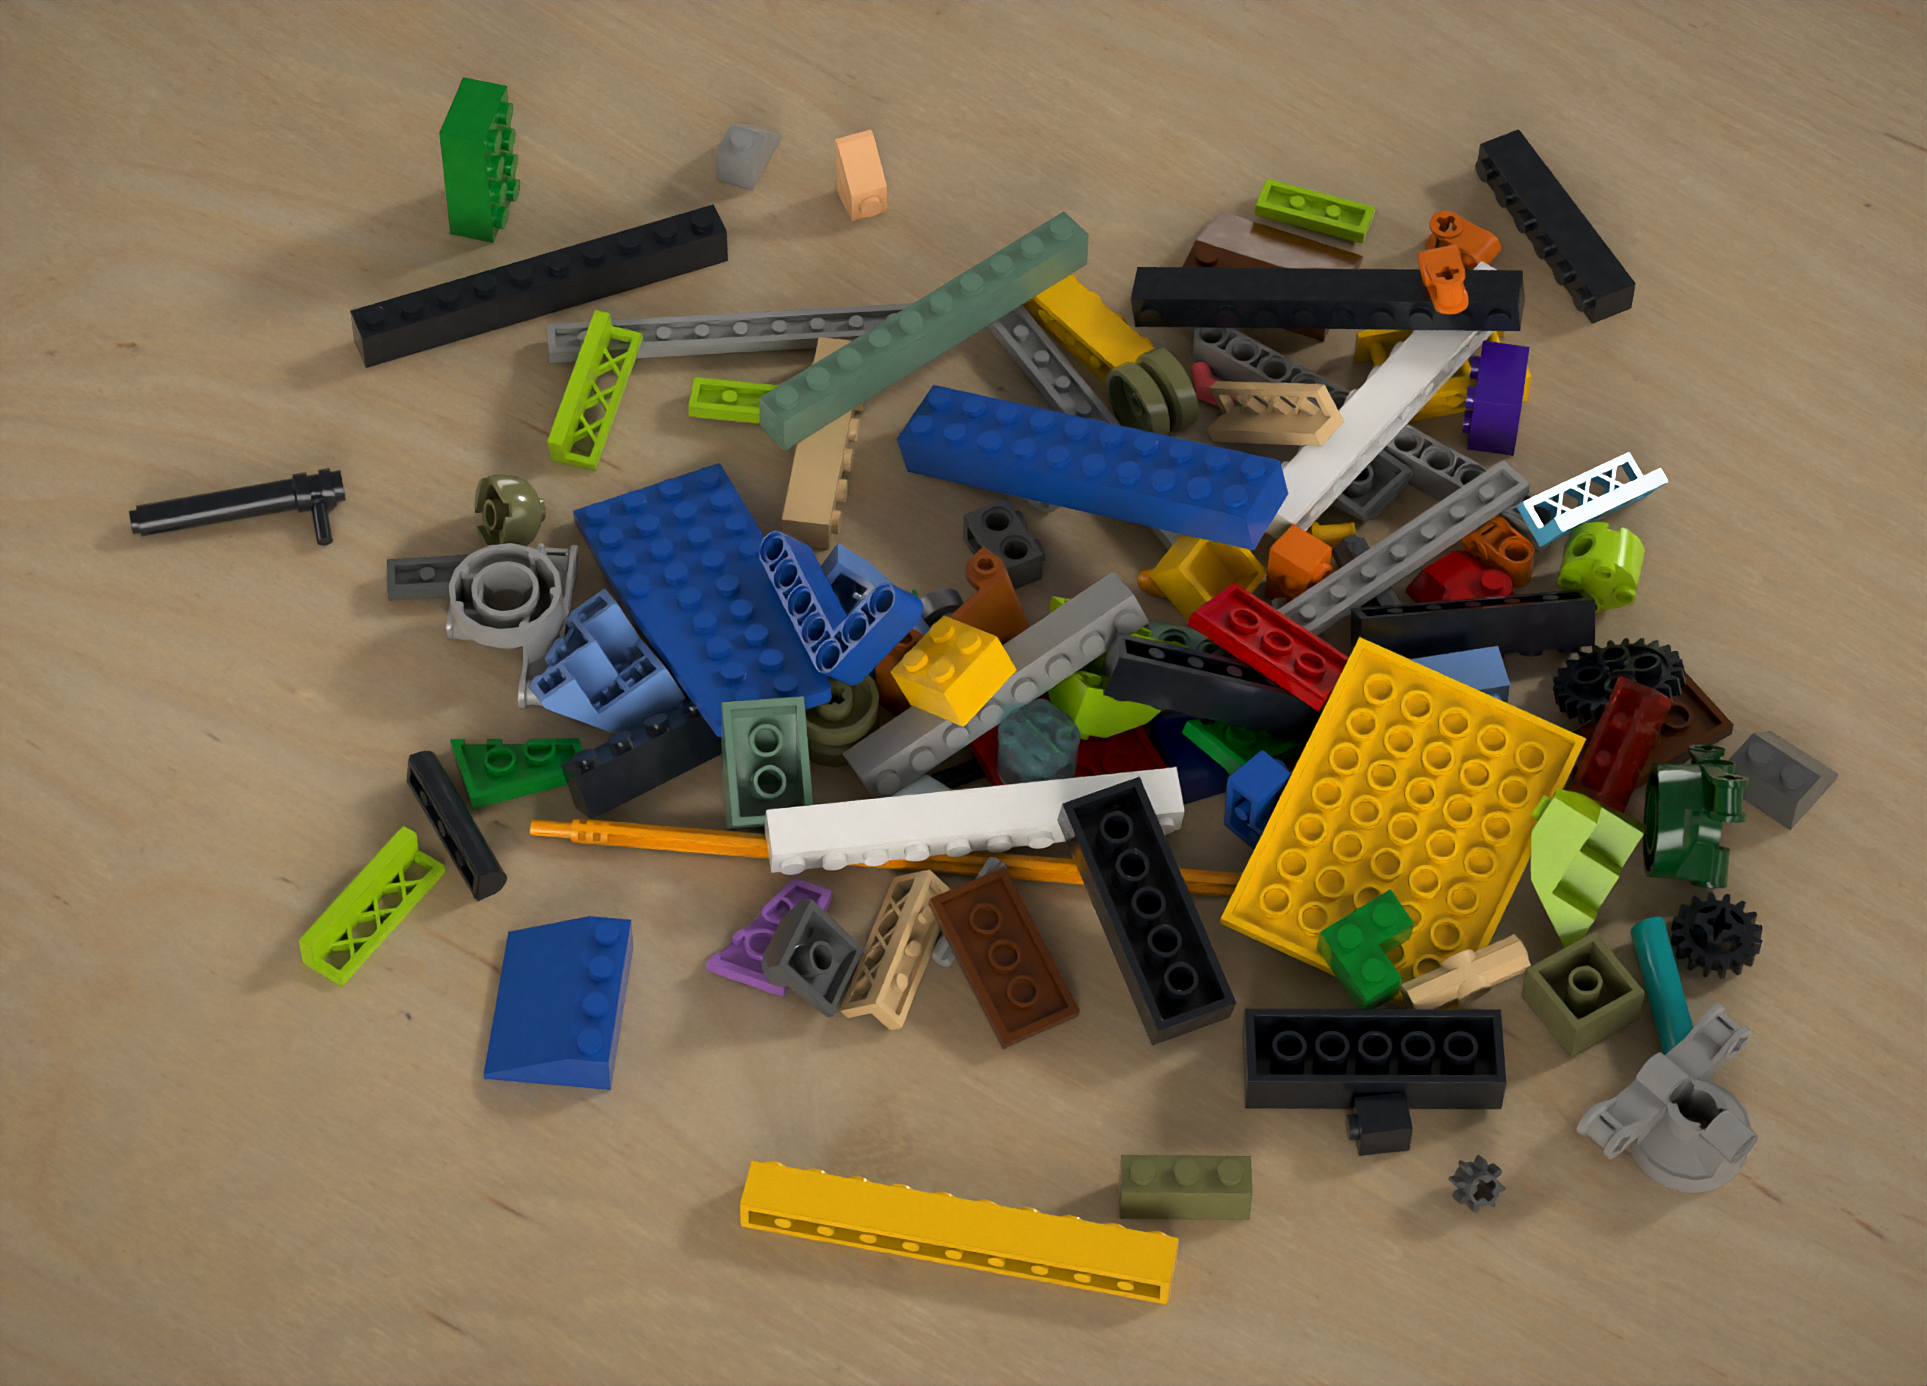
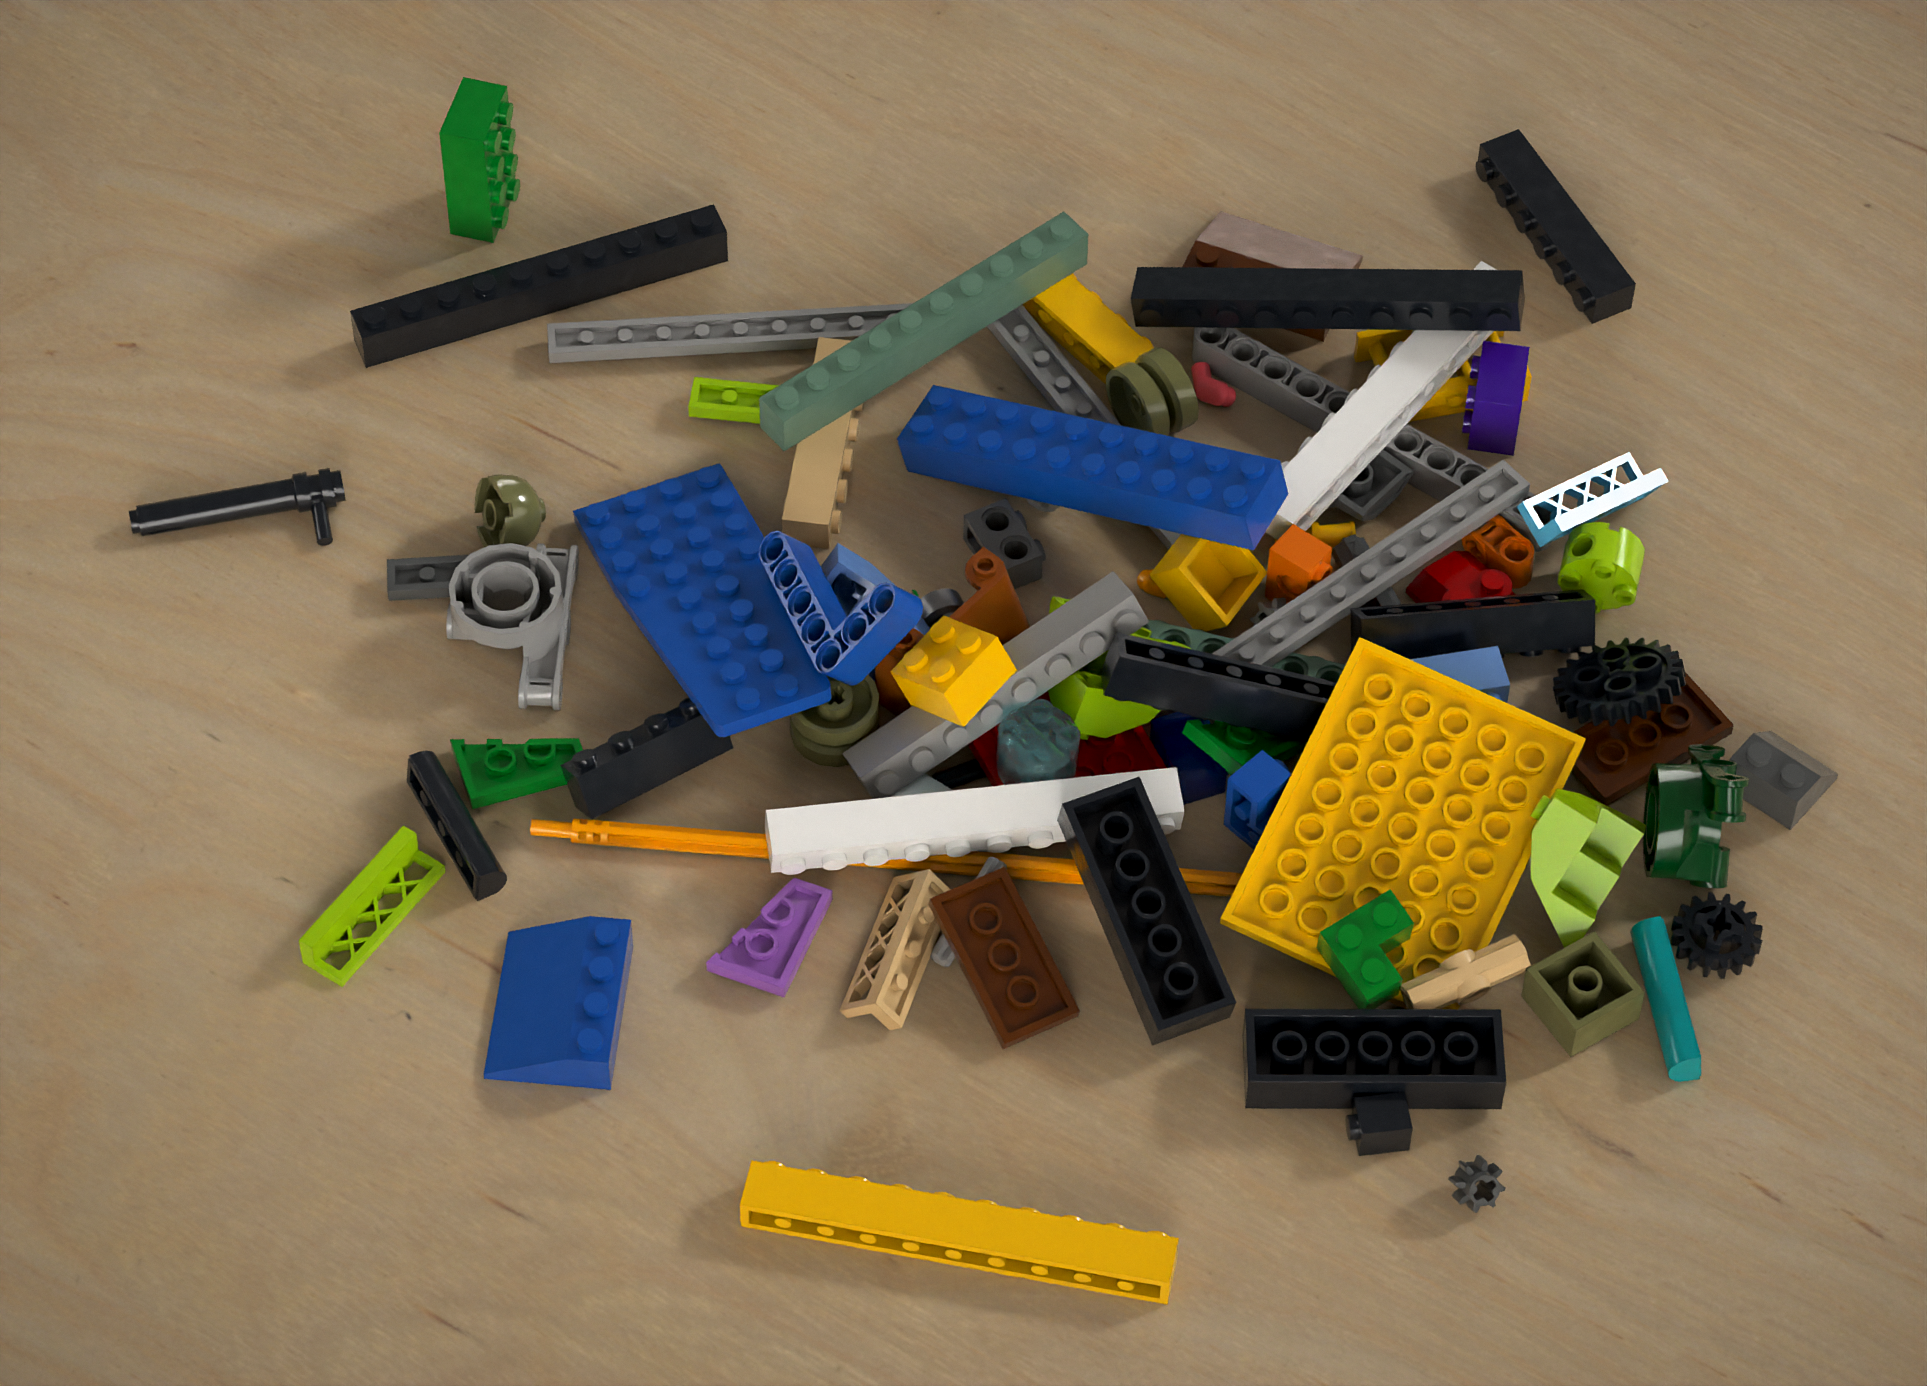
(580, 387): lime fence -> none
(604, 671): medium blue brick -> none
(745, 154): light grey slope -> none
(763, 759): sand green slope -> none
(811, 956): dark grey slope -> none
(860, 176): light nougat slope -> none
(1185, 1187): olive brick -> none
(1271, 644): red tile -> none
(1279, 422): tan fence -> none
(1314, 210): lime plate -> none
(1444, 277): orange piece -> none
(1473, 242): orange piece -> none
(1621, 744): clear red brick -> none
(1675, 1086): light grey piece -> none

